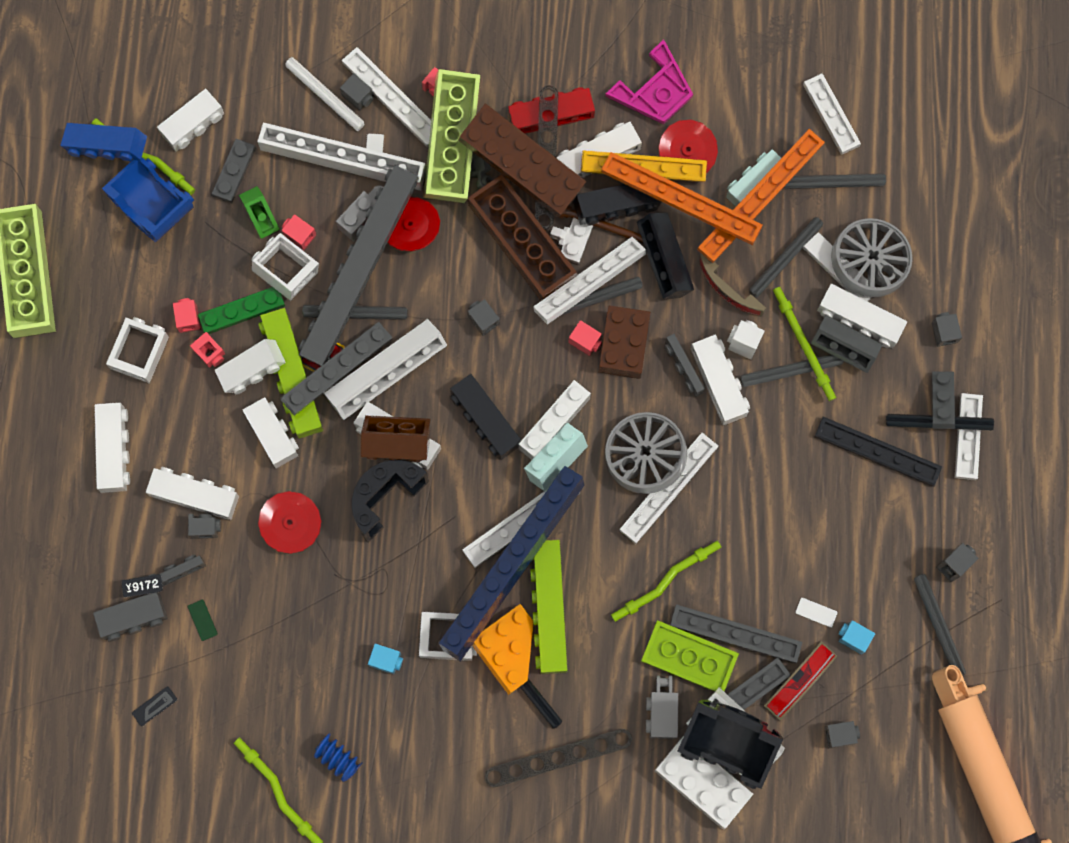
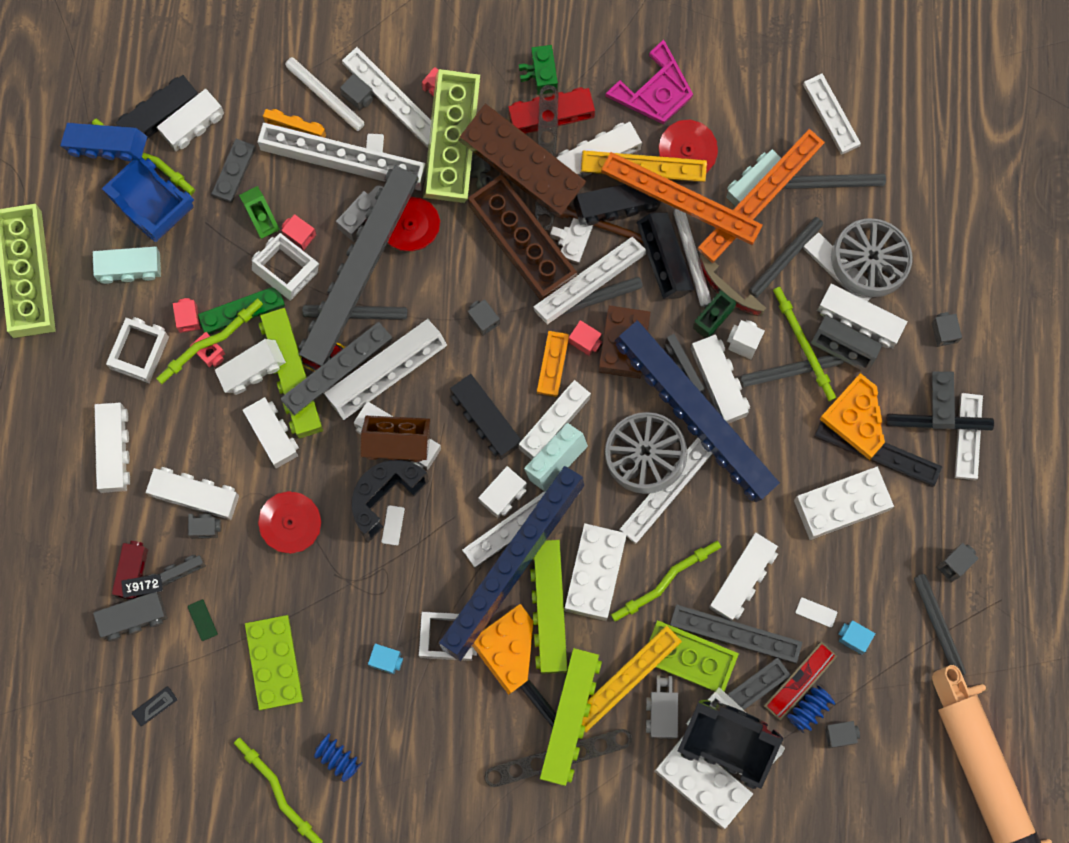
(126, 264): none -> light aqua brick
(130, 566): none -> dark red brick
(159, 107): none -> black brick
(176, 365): none -> lime bar
(273, 662): none -> lime plate
(294, 122): none -> light orange plate
(393, 525): none -> white sticker
(503, 492): none -> white brick
(542, 68): none -> green brick
(552, 363): none -> light orange plate
(569, 717): none -> lime brick
(595, 572): none -> white brick
(630, 675): none -> yellow tile
(692, 258): none -> white axle
(696, 412): none -> dark blue brick
(714, 314): none -> dark green brick
(743, 578): none -> white brick
(810, 709): none -> blue piece
(843, 503): none -> white brick
(857, 417): none -> light orange plate

